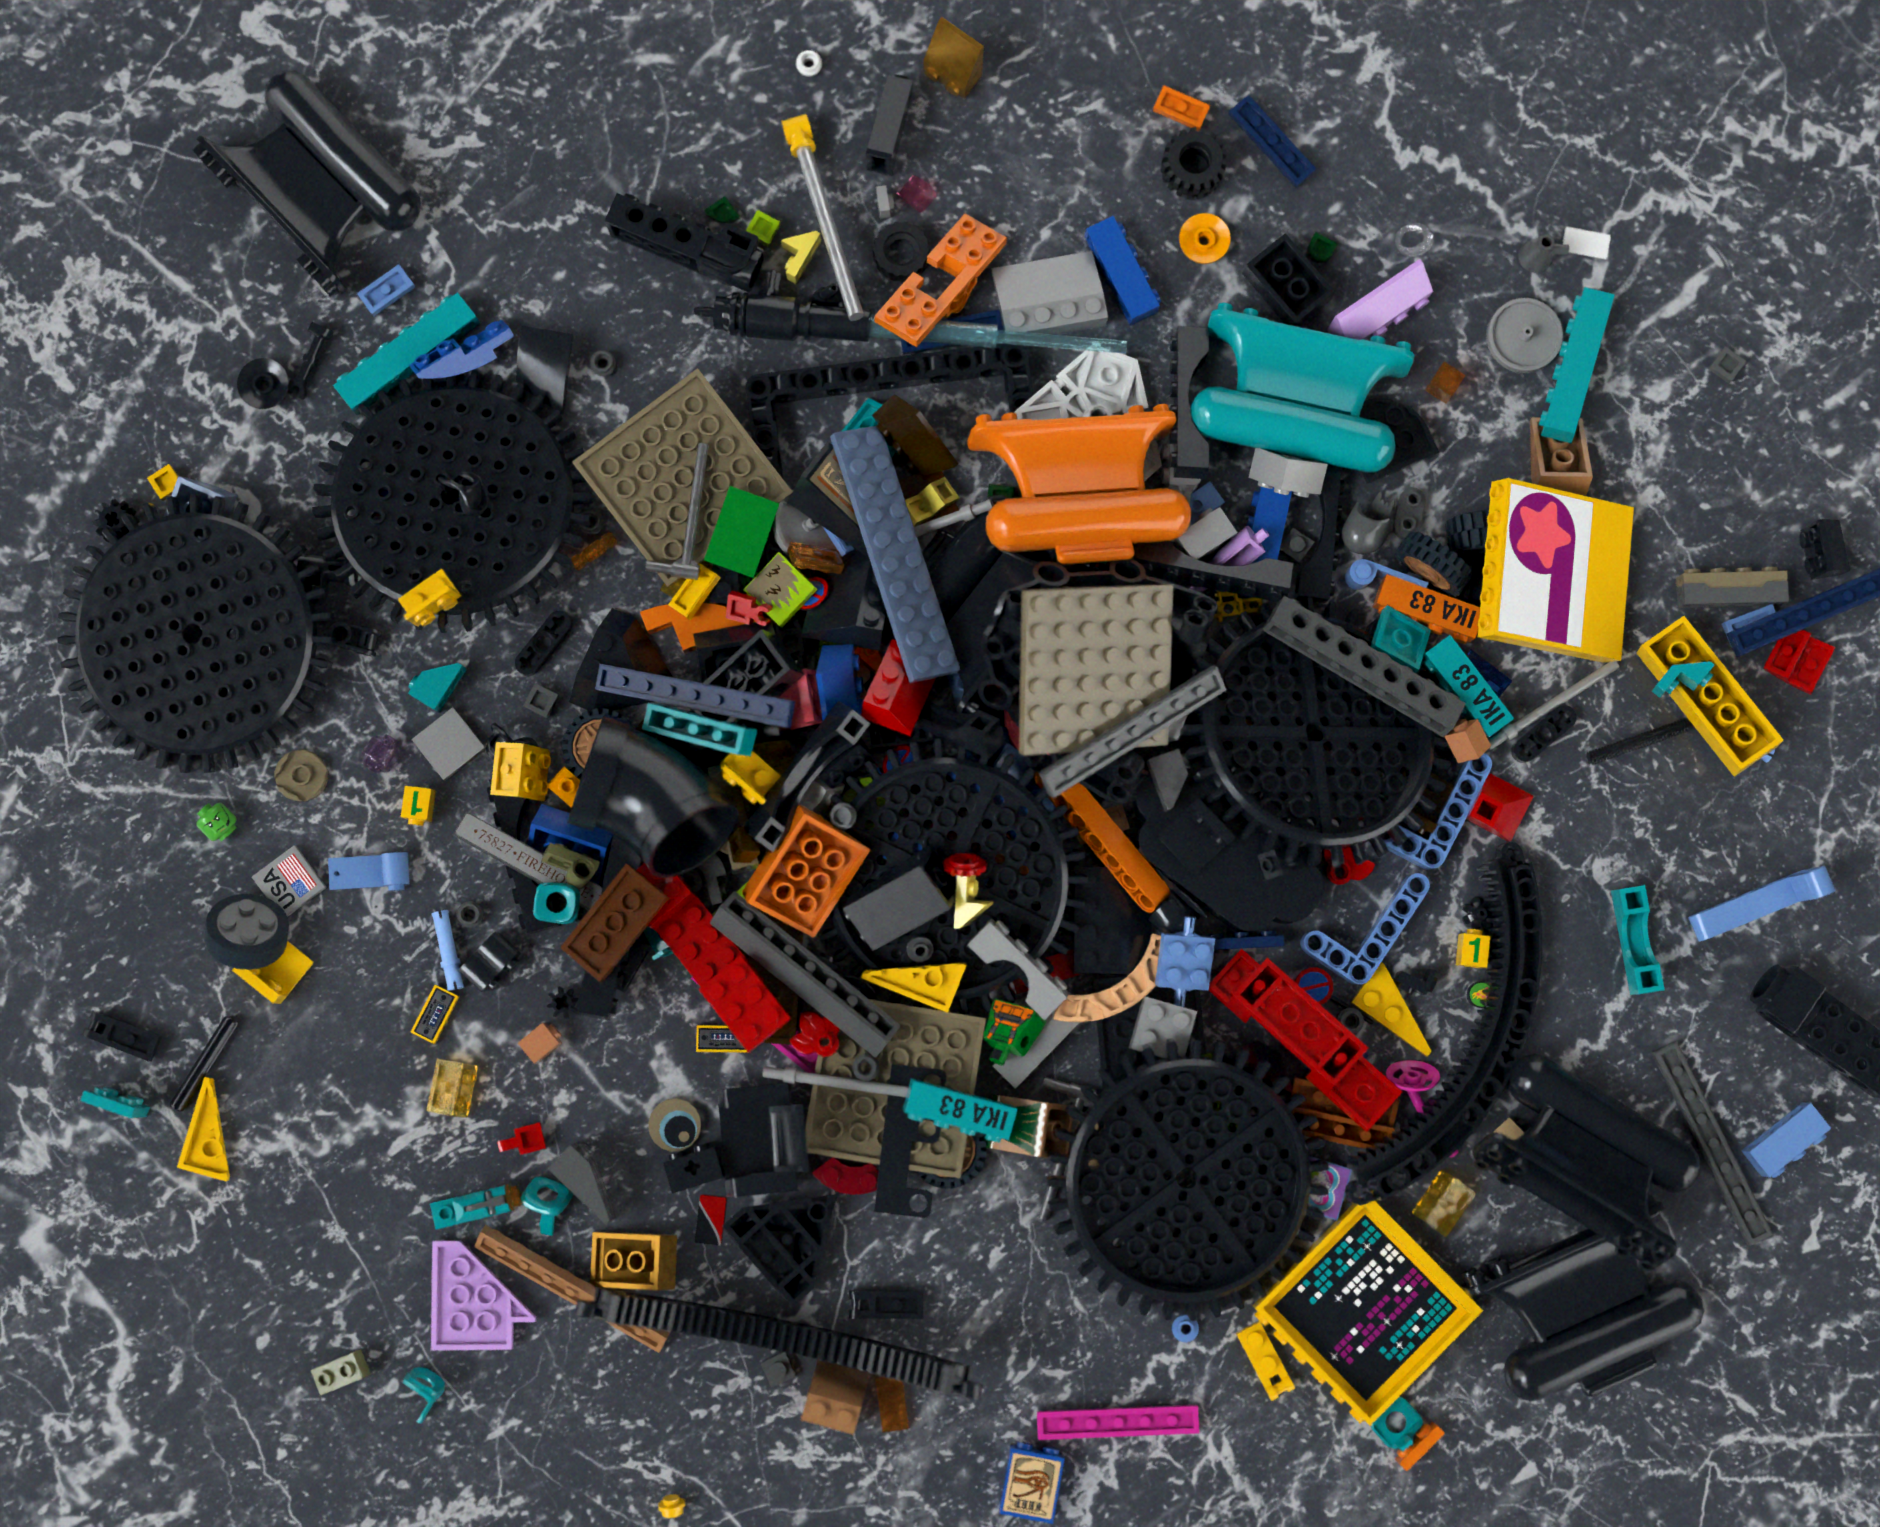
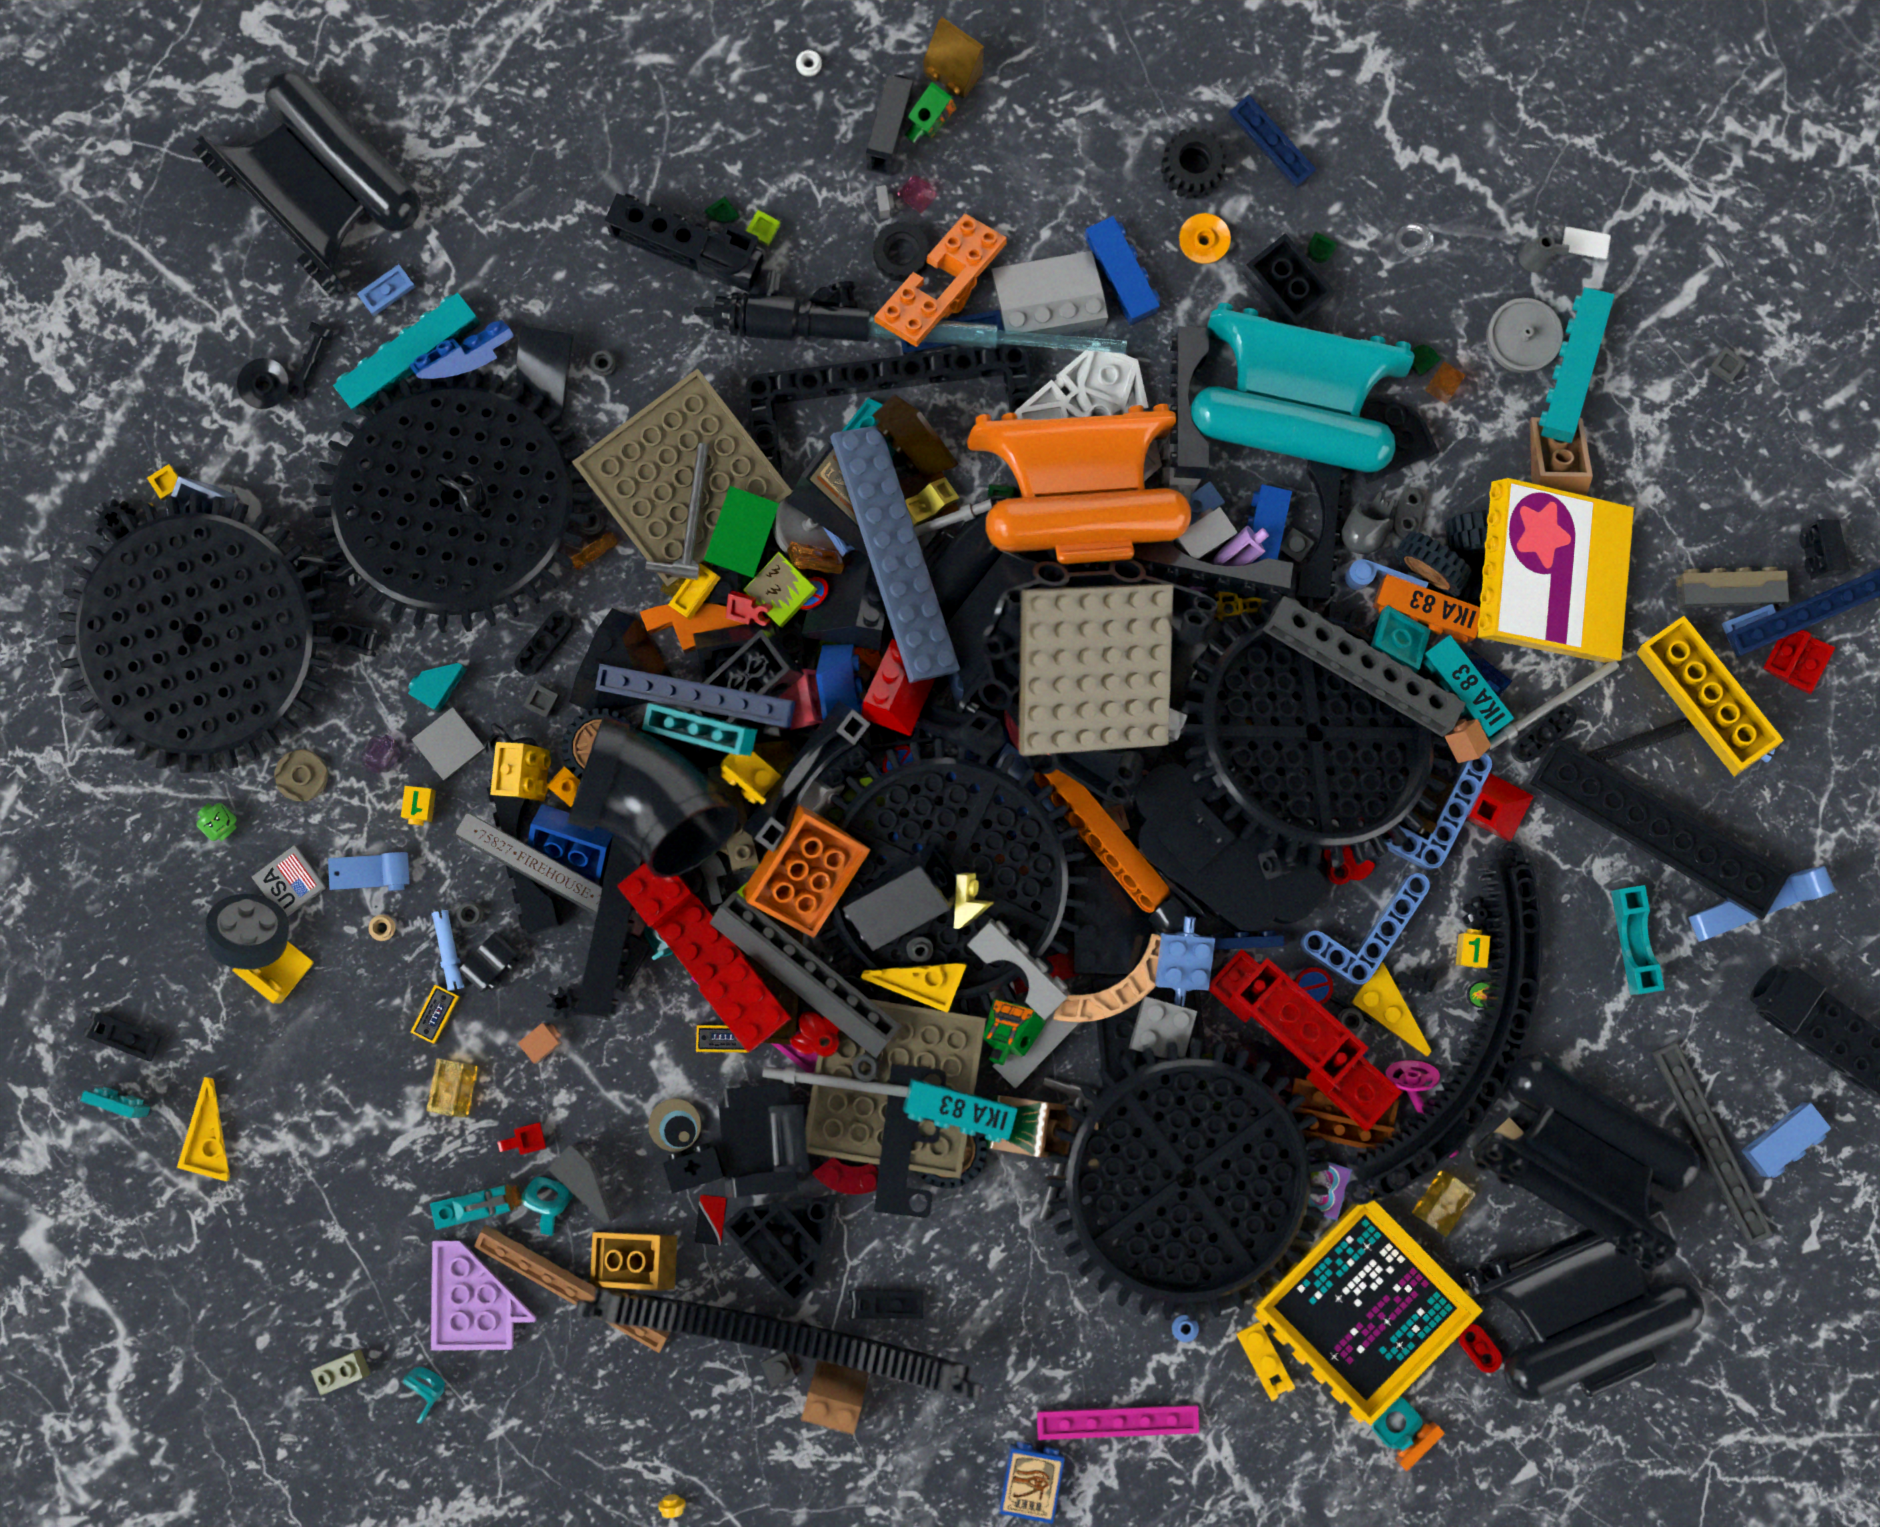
(203, 1063): black axle -> none
(374, 924): none -> tan plate
(429, 598): yellow bracket -> none
(561, 857): olive plate -> none
(571, 910): teal piece -> none
(614, 922): reddish brown plate -> none
(743, 847): dark brown slope -> none
(799, 136): flat silver piece -> none
(803, 247): light yellow slope -> none
(843, 816): dark grey plate -> none
(891, 1404): clear orange tile -> none
(933, 104): none -> green torso
(964, 865): red gear -> none
(1132, 731): dark grey tile -> none
(1168, 775): flat silver slope -> none
(1181, 108): orange plate -> none
(1287, 473): light grey brick -> none
(1384, 305): lavender slope -> none
(1424, 359): none -> dark green tile
(1478, 1347): none -> red plate
(1659, 829): none -> black plate
(1689, 674): teal slope -> none

